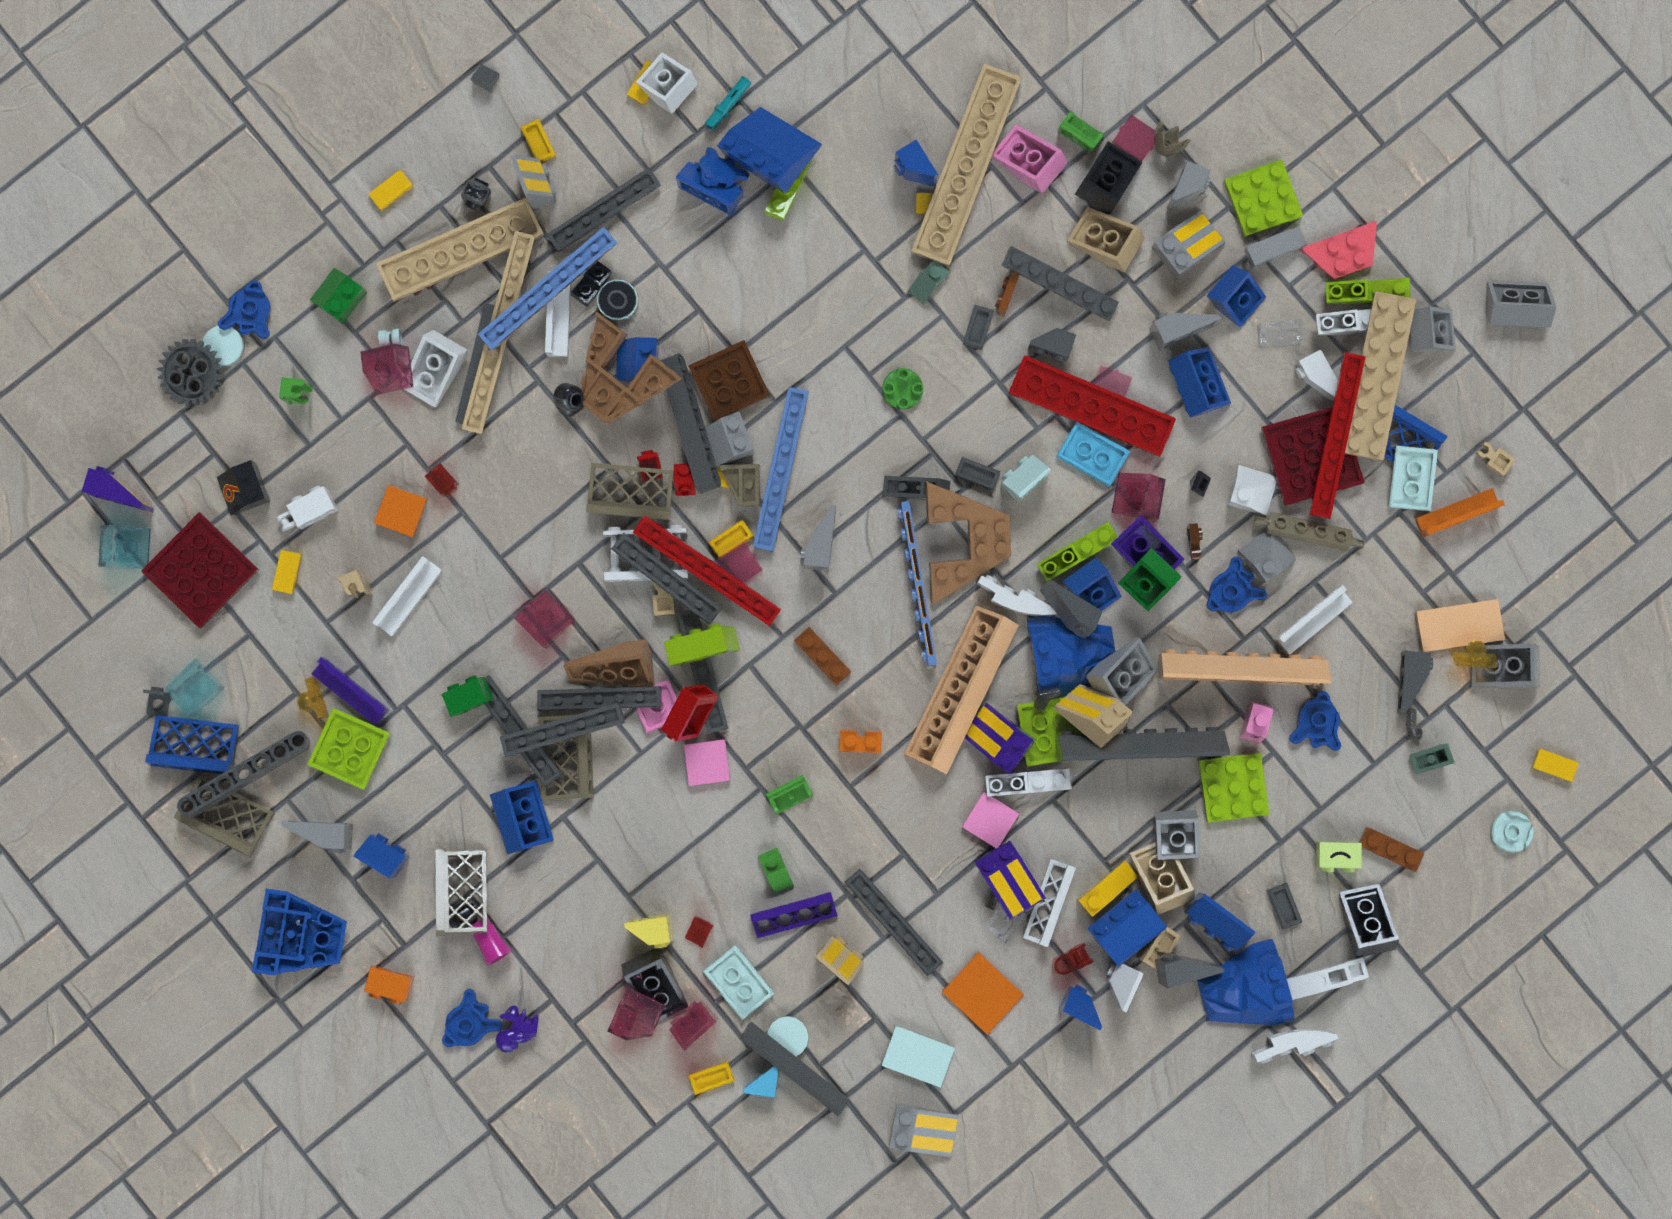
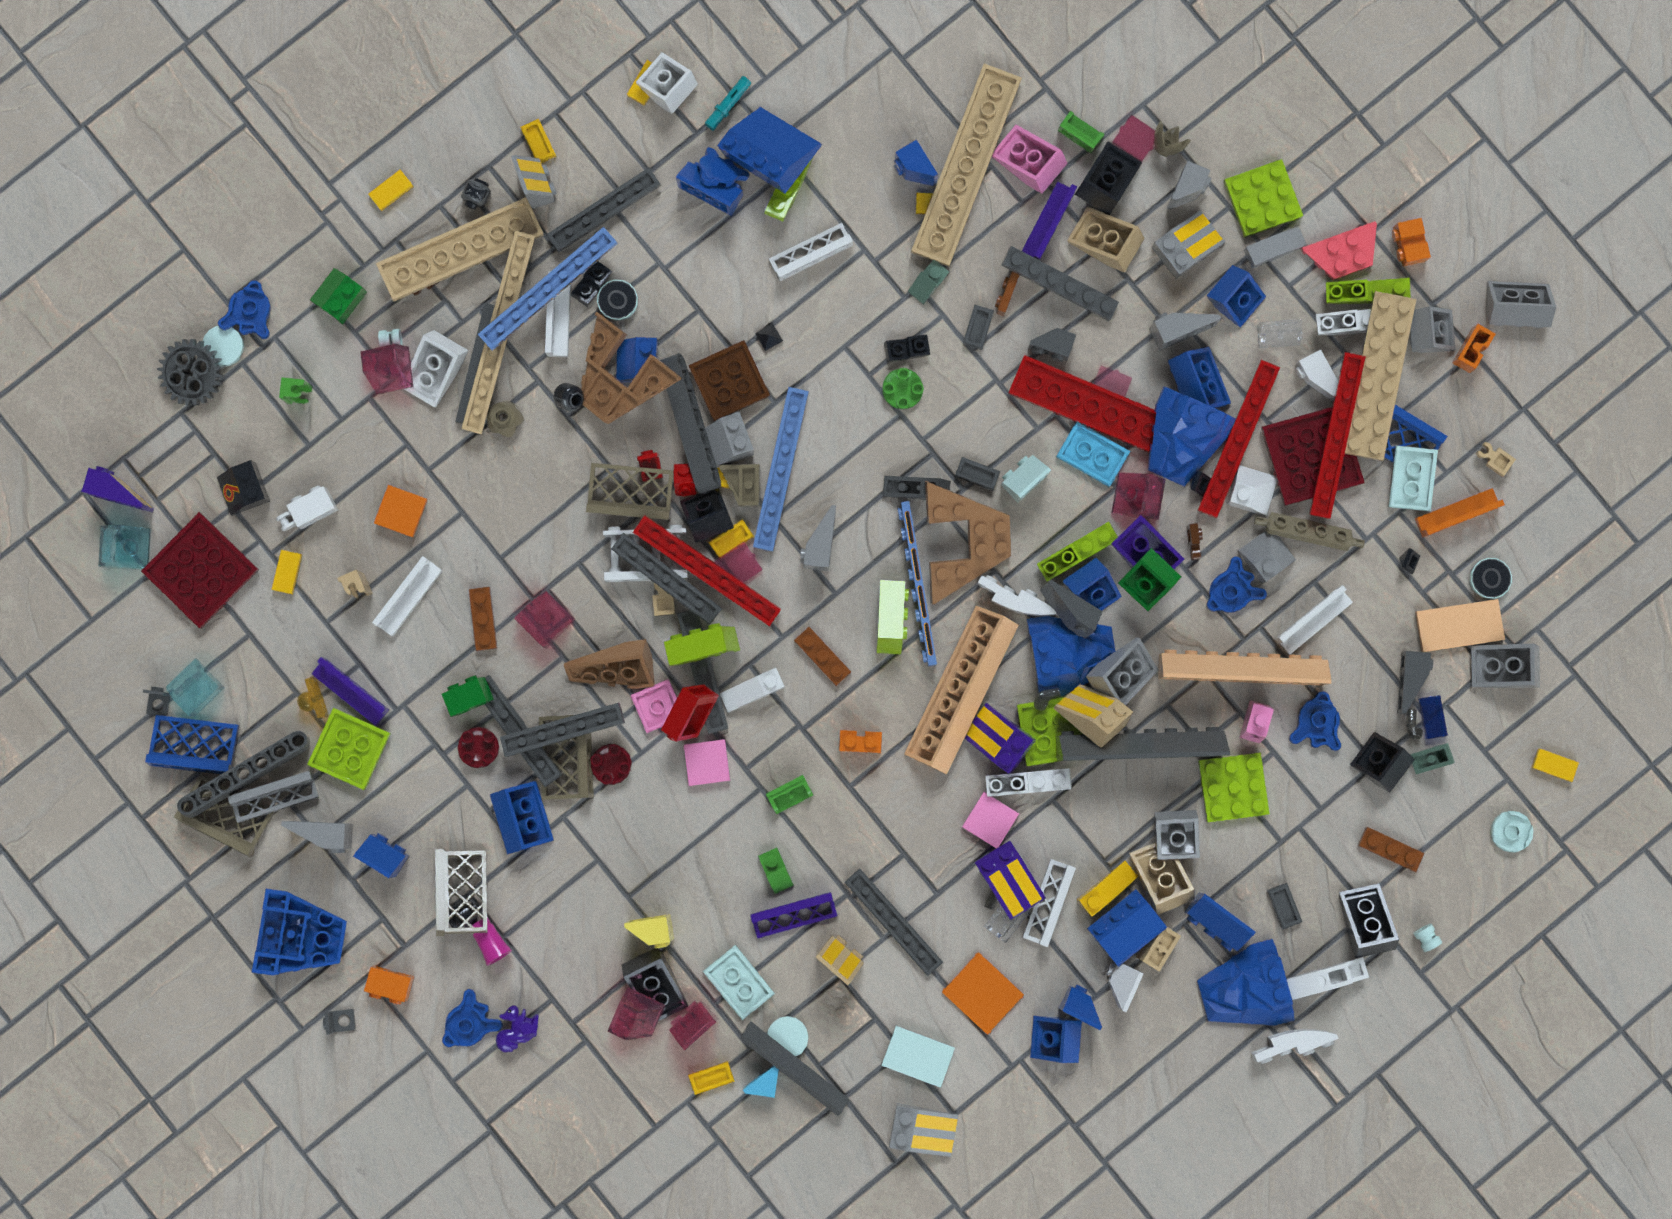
(273, 788): none -> light grey fence
(331, 1023): none -> dark grey bracket
(442, 480): clear red brick -> none
(478, 747): none -> dark red dish
(483, 618): none -> dark orange plate
(485, 77): dark grey slope -> none
(508, 426): none -> dark tan piece
(599, 697): dark grey tile -> none
(611, 764): none -> dark red dish
(699, 931): clear red panel -> none
(706, 514): none -> black slope
(752, 690): none -> white slope
(769, 337): none -> black slope
(813, 256): none -> white fence
(892, 616): none -> wedge
(907, 348): none -> black slope
(1049, 220): none -> dark purple fence
(1056, 1039): none -> blue slope
(1073, 959): clear red piece -> none
(1179, 970): dark grey slope -> none
(1185, 435): none -> blue wedge
(1238, 439): none -> red plate
(1338, 855): yellowish green brick -> none
(1382, 761): none -> black slope
(1409, 560): none -> black slope
(1411, 242): none -> orange brick
(1427, 937): none -> light aqua wheel
(1433, 717): none -> clear blue tile
(1475, 342): none -> orange brick
(1475, 656): clear yellow tile -> none
(1490, 578): none -> black tile

